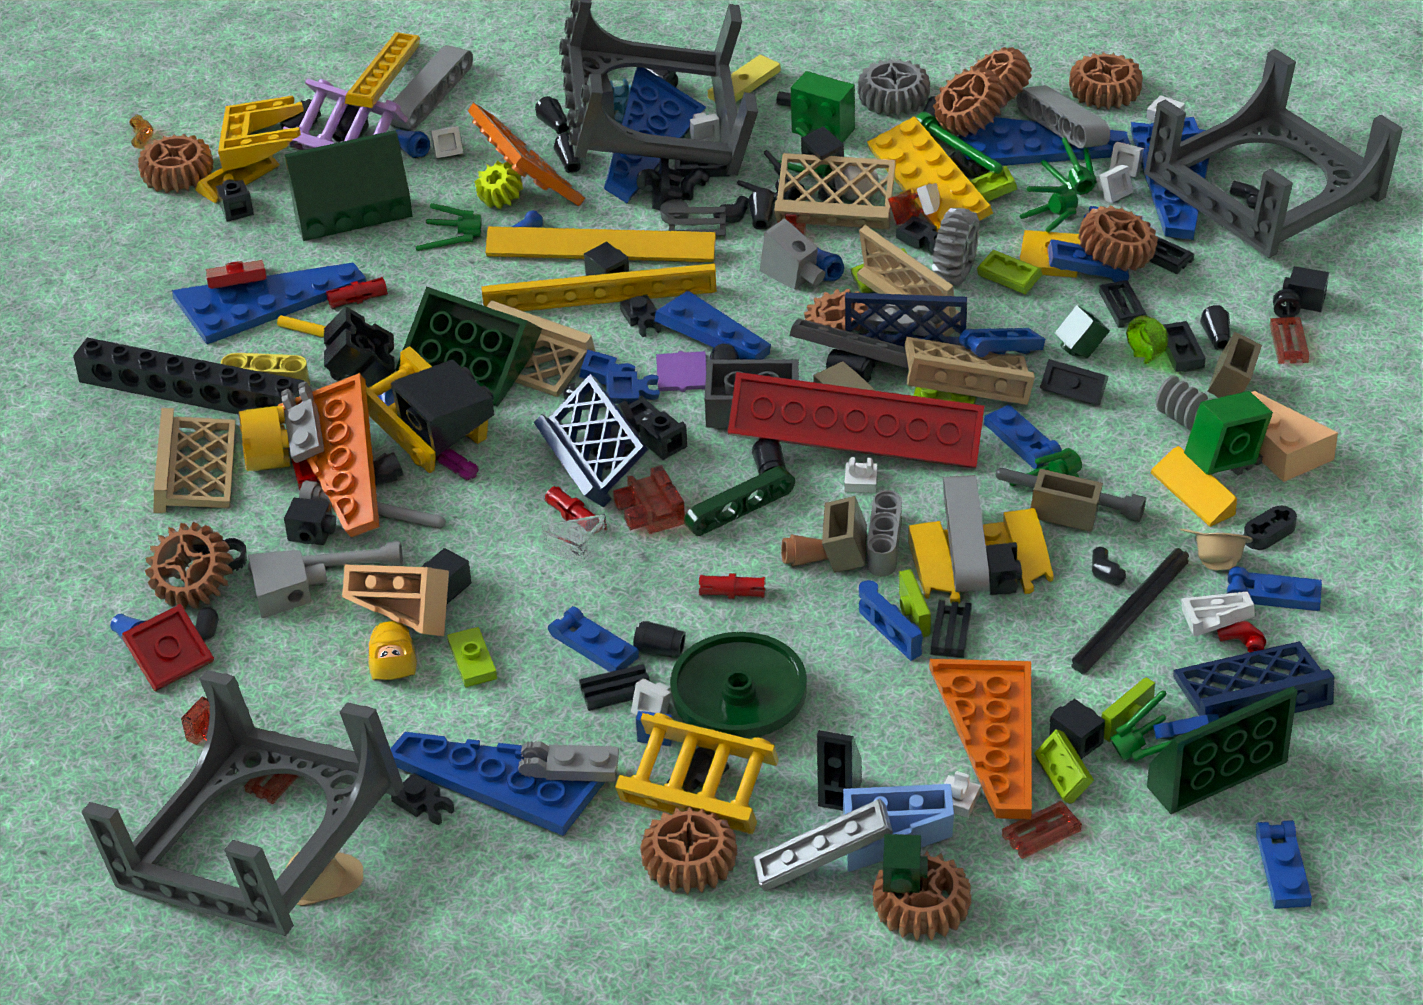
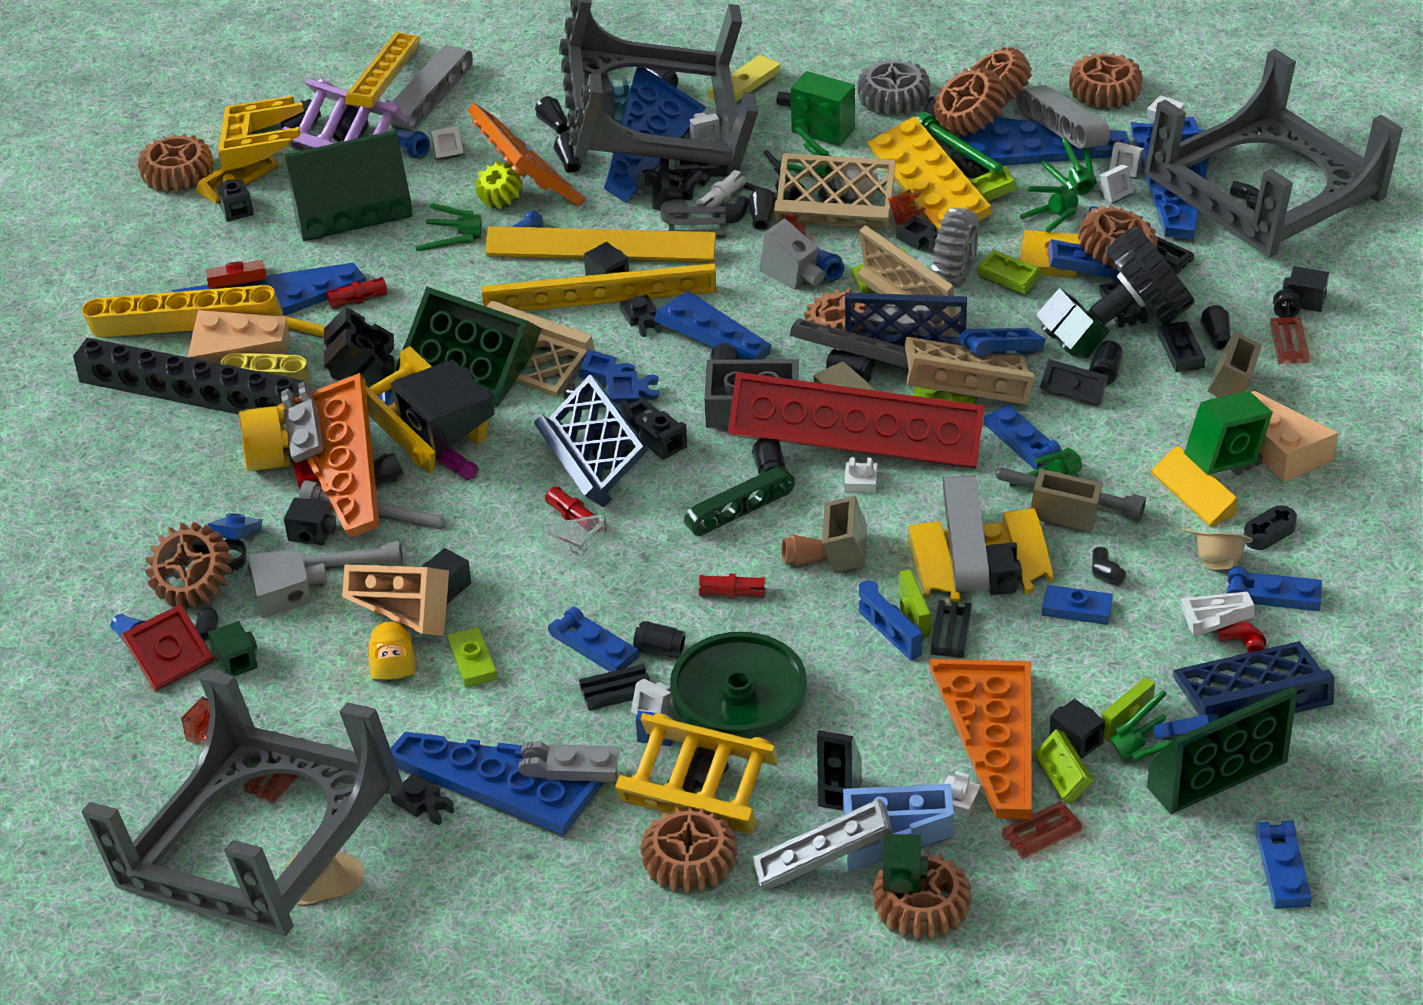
(142, 130): clear orange arm -> none
(169, 453): tan fence -> none
(174, 309): none -> yellow beam
(227, 333): none -> light nougat wedge
(233, 649): none -> dark green brick
(236, 526): none -> blue plate
(653, 501): clear red hips -> none
(681, 371): medium lavender piece -> none
(722, 191): none -> white pin
(822, 144): black panel -> none
(884, 533): light grey beam -> none
(929, 198): white tile -> none
(1056, 311): none -> brick
(1077, 604): none -> blue plate
(1107, 360): none -> black piece
(1130, 610): black axle -> none
(1144, 280): none -> black wheel
(1147, 338): clear neon green hair -> none
(1179, 401): light grey piece -> none

